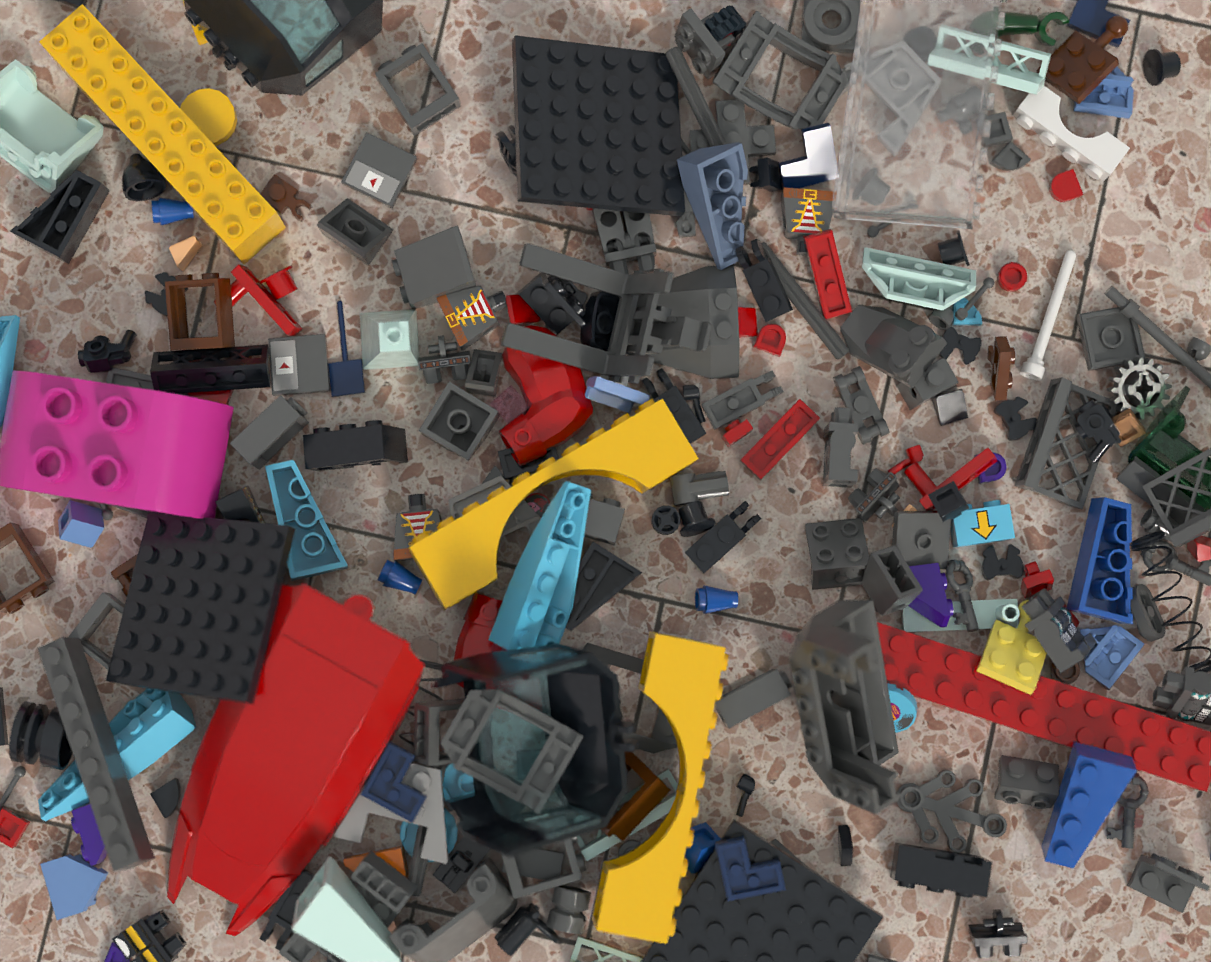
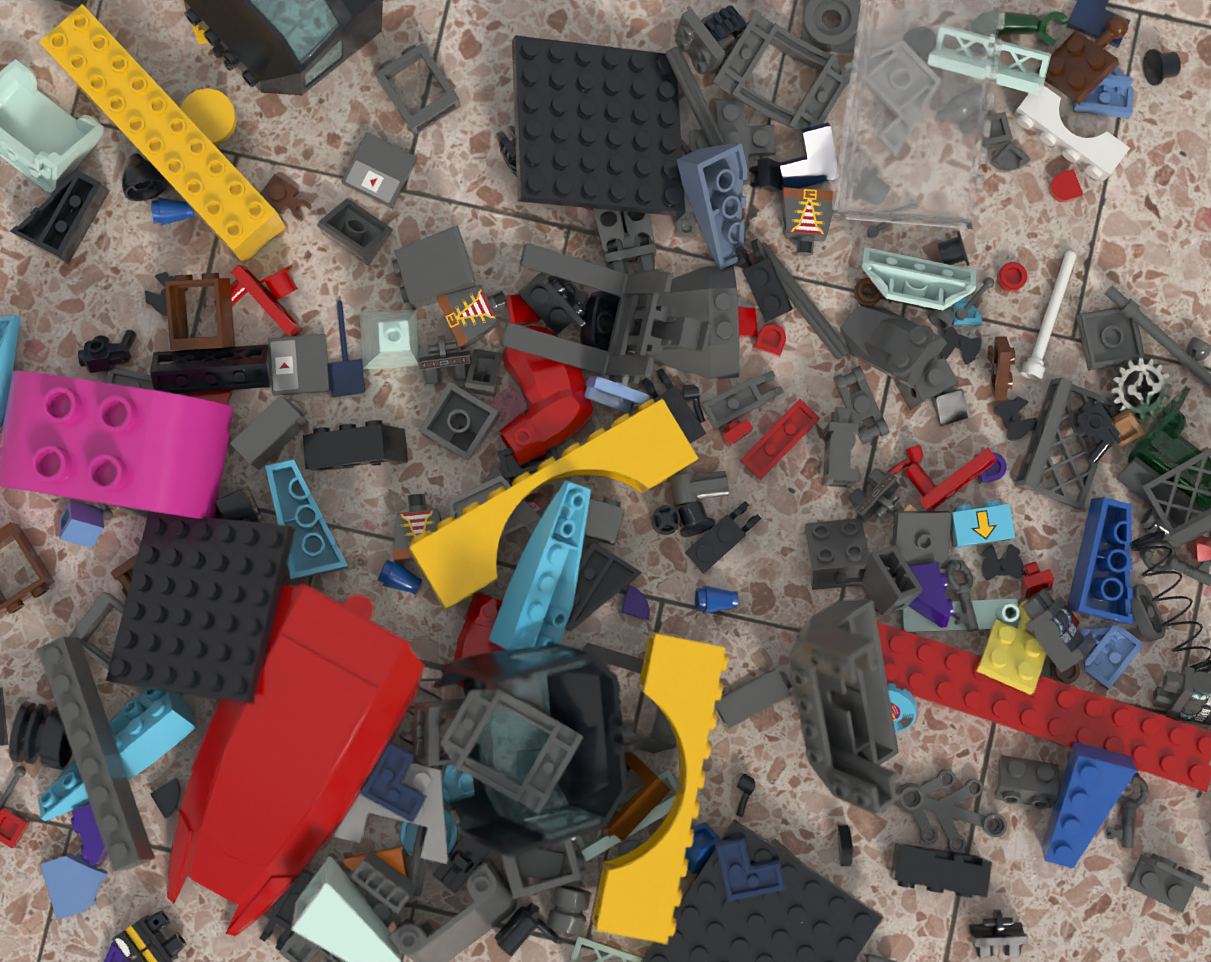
(185, 251): light nougat slope -> none
(635, 604): none -> dark purple tile
(827, 274): red tile -> none
(859, 296): none -> reddish brown plate
(948, 501): black tile -> none

